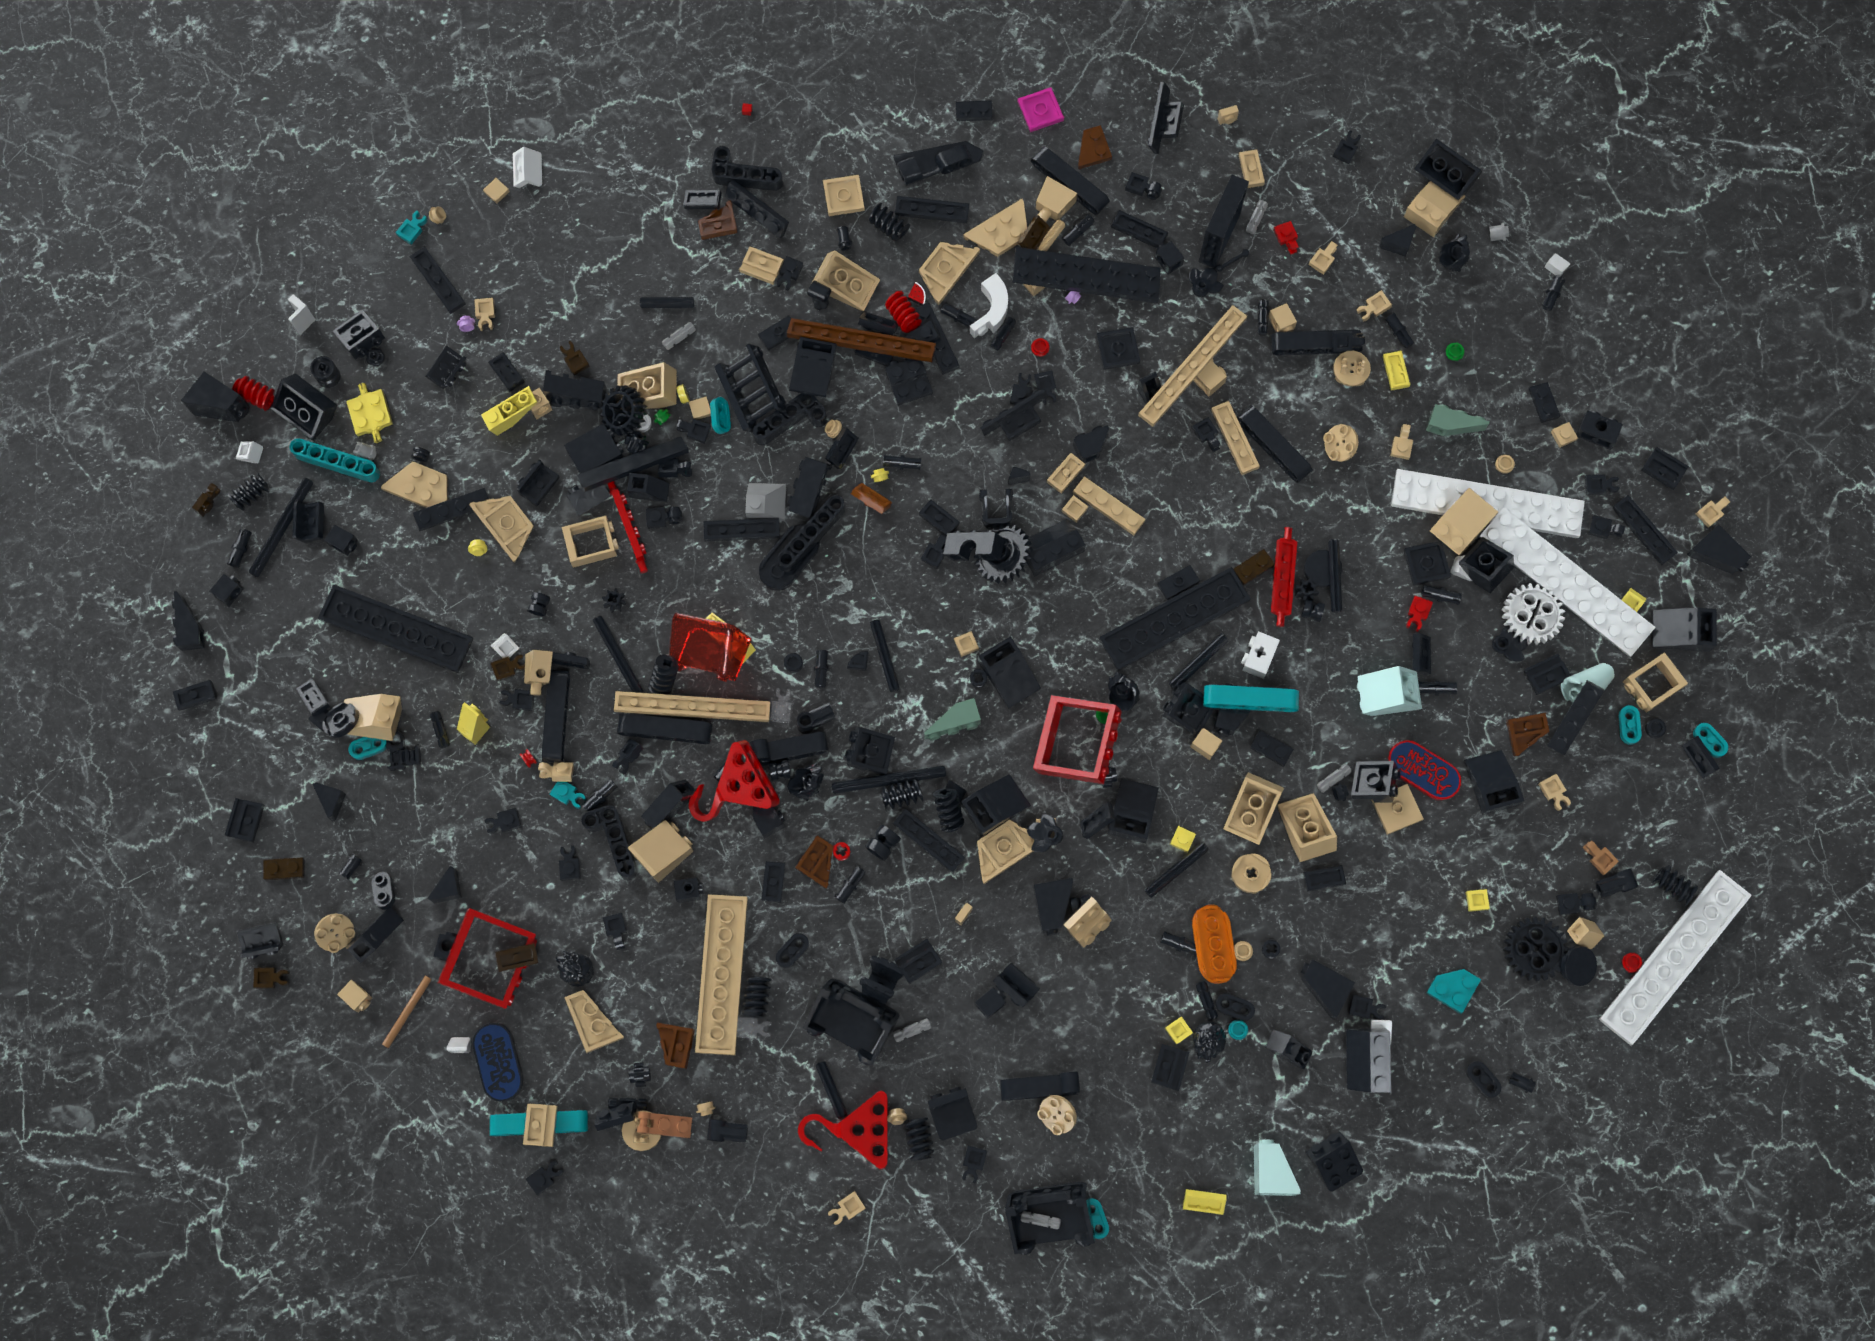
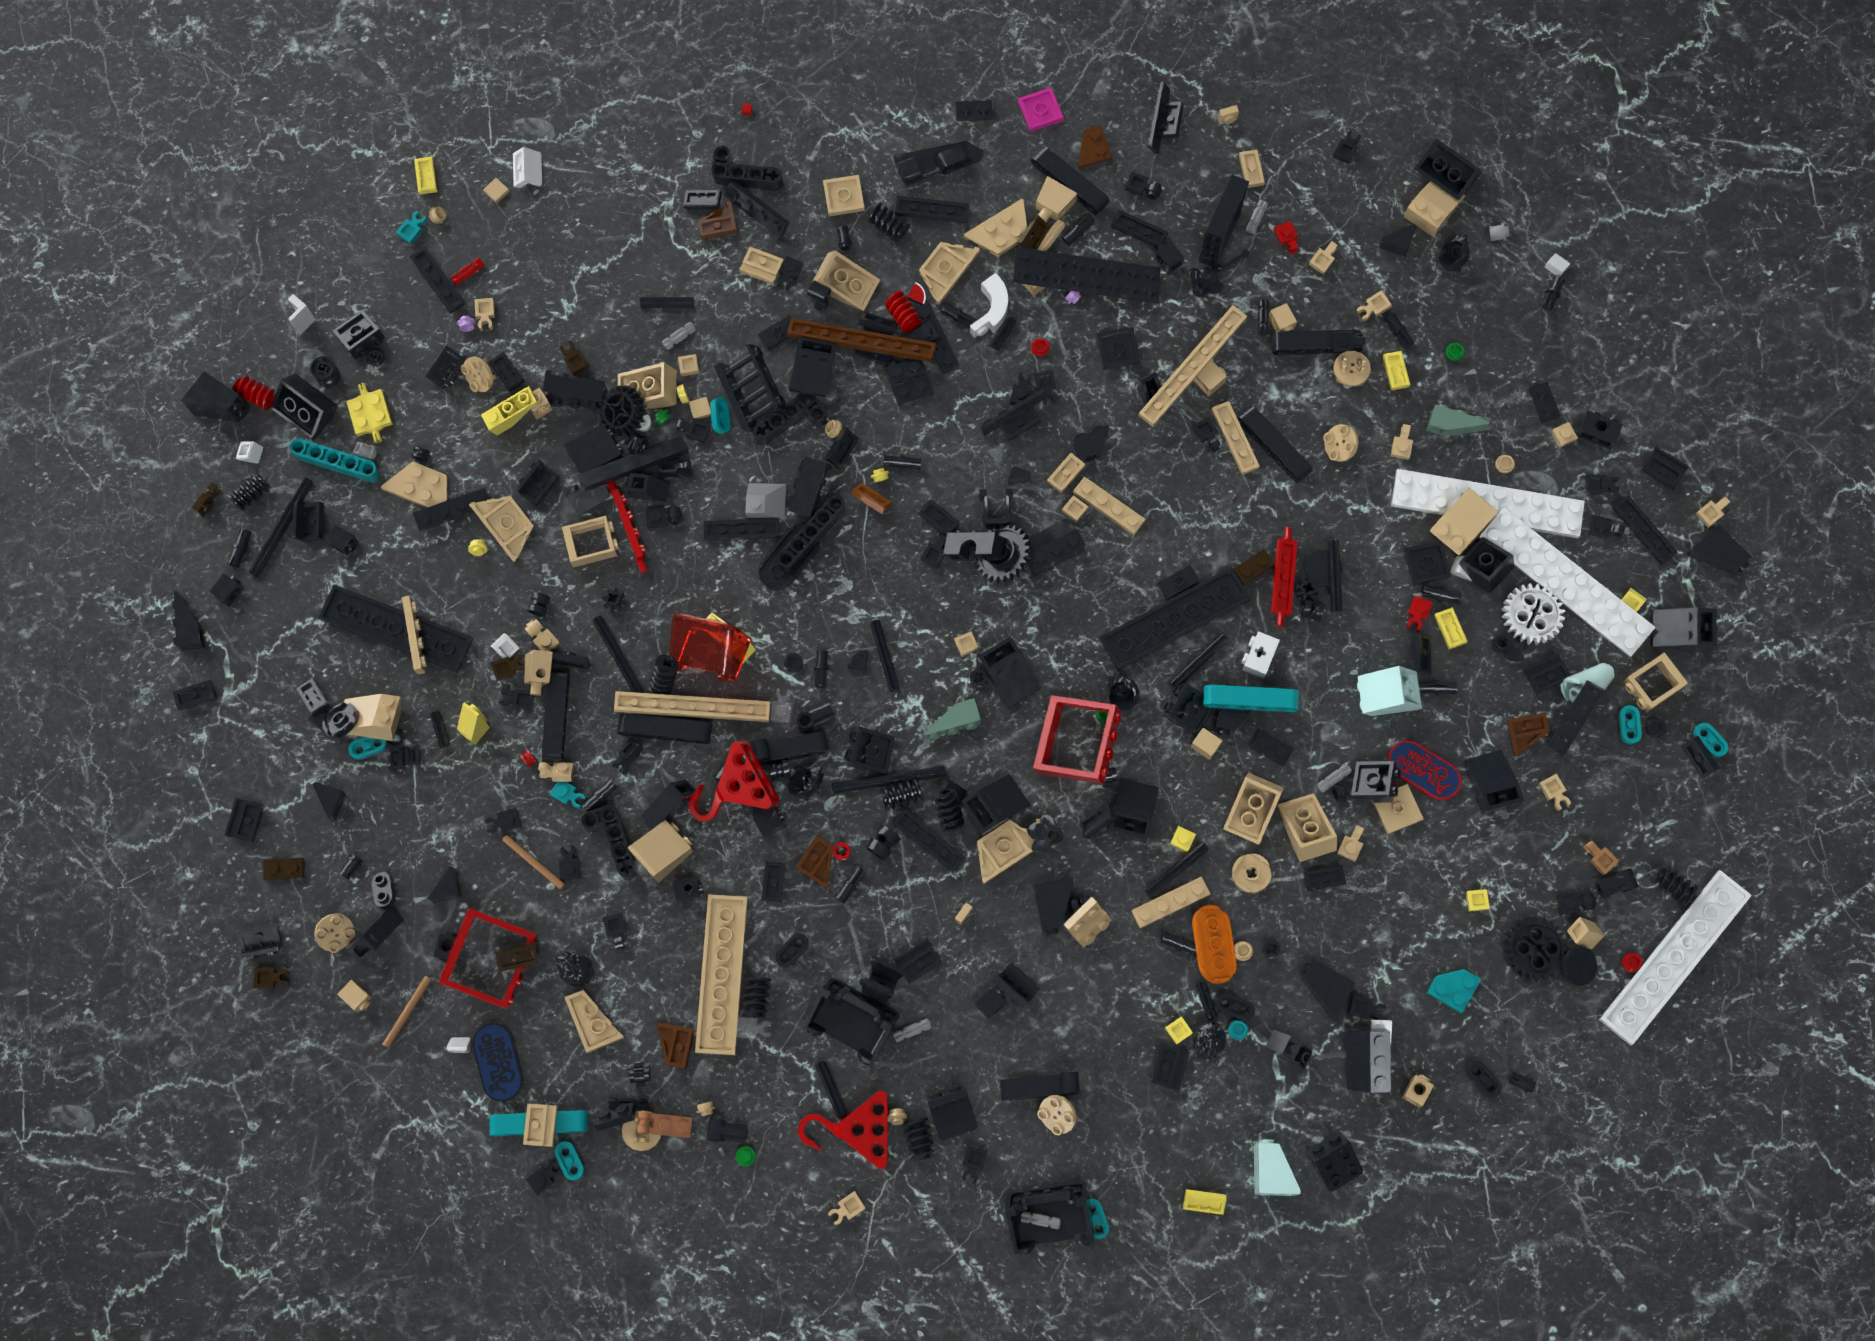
(413, 627): none -> tan plate
(425, 175): none -> light yellow plate
(467, 271): none -> red axle
(478, 374): none -> tan plate
(533, 862): none -> medium nougat bar
(545, 640): none -> tan plate
(569, 1161): none -> teal plate
(688, 365): none -> tan tile
(745, 1156): none -> green plate
(1170, 902): none -> tan plate
(1351, 846): none -> tan plate
(1410, 1095): none -> tan brick
(1450, 628): none -> light yellow plate

